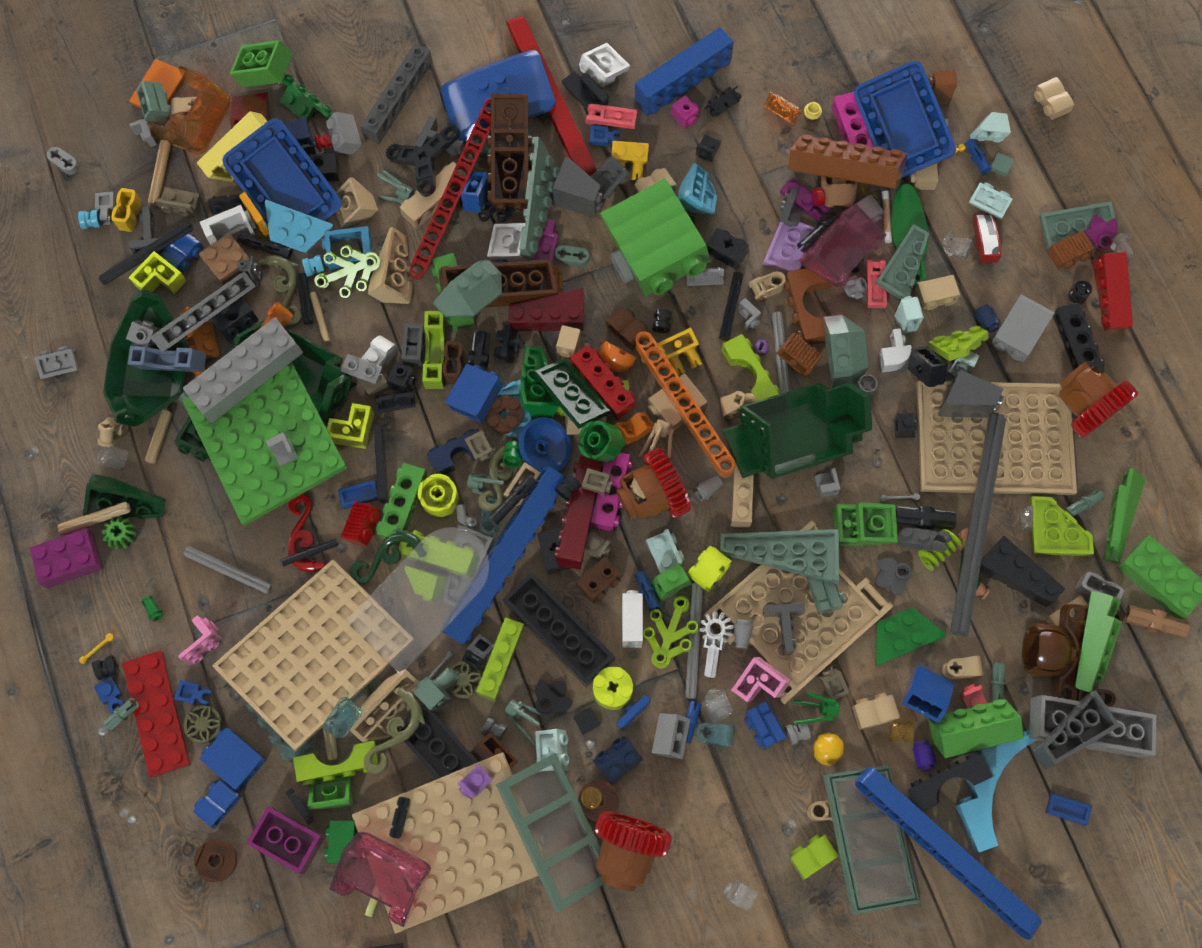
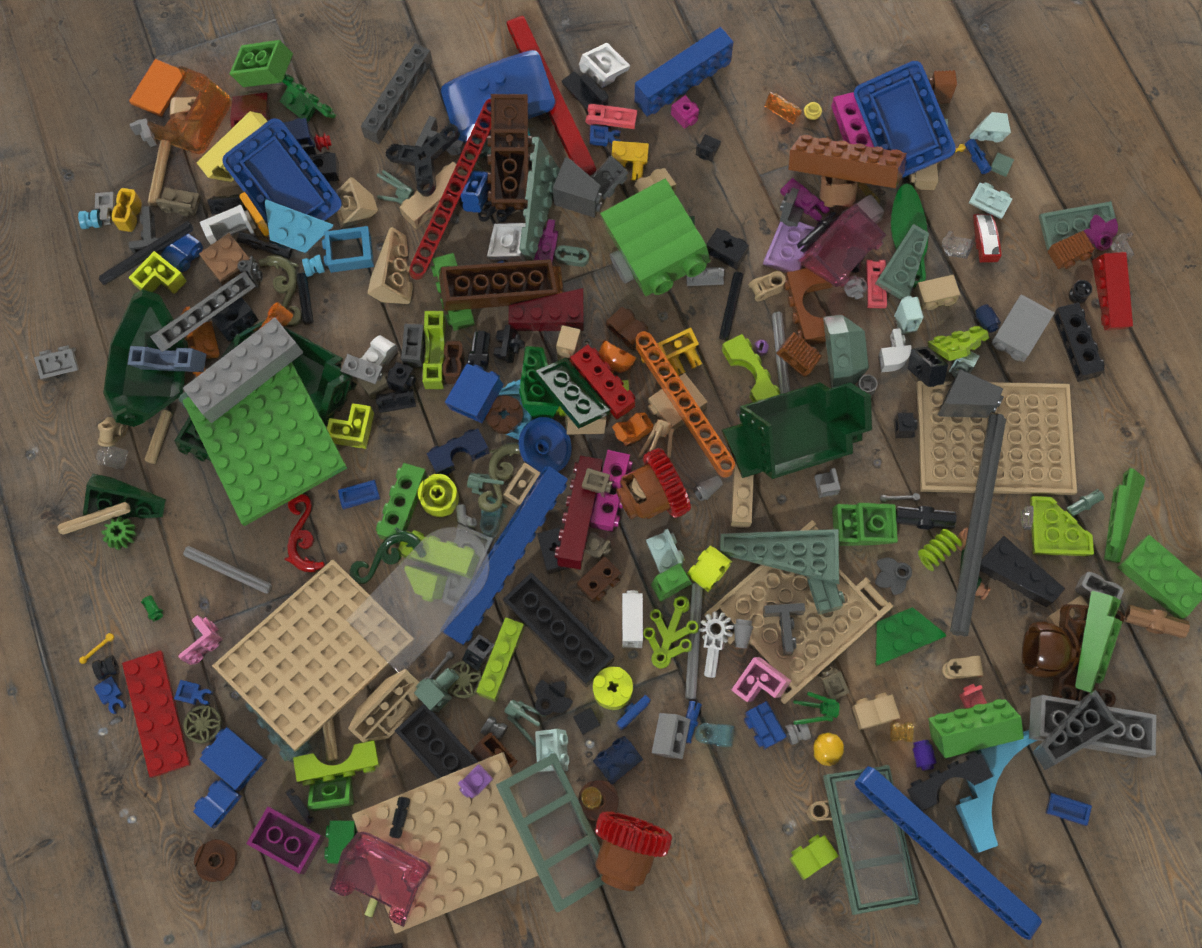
(60, 163): light grey beam -> none
(66, 558): magenta brick -> none
(121, 714): sand green axle -> none
(140, 333): light grey brick -> none
(153, 101): sand green brick -> none
(282, 449): light grey panel -> none
(309, 552): black bar -> none
(320, 318): tan bar -> none
(342, 717): clear light blue piece -> none
(343, 133): light grey brick -> none
(349, 269): plant -> none
(361, 523): red brick -> none
(381, 464): black tile -> none
(398, 737): olive plant -> none
(470, 291): sand green wedge -> none
(479, 446): dark tan bracket -> none
(512, 456): green wheel -> none
(529, 482): black pin -> none
(567, 486): black wheel -> none
(601, 441): green brick -> none
(647, 590): blue pin -> none
(662, 320): black wheel -> none
(698, 192): medium azure wedge -> none
(717, 705): clear brick -> none
(729, 97): black hinge -> none
(731, 404): tan piece -> none
(740, 895): clear brick -> none
(748, 311): light grey bracket -> none
(818, 196): red tile -> none
(886, 216): tan bar -> none
(923, 539): dark grey hinge -> none
(928, 693): blue brick -> none
(997, 682): sand green axle -> none
(1053, 98): tan brick -> none
(1093, 397): piece -> none

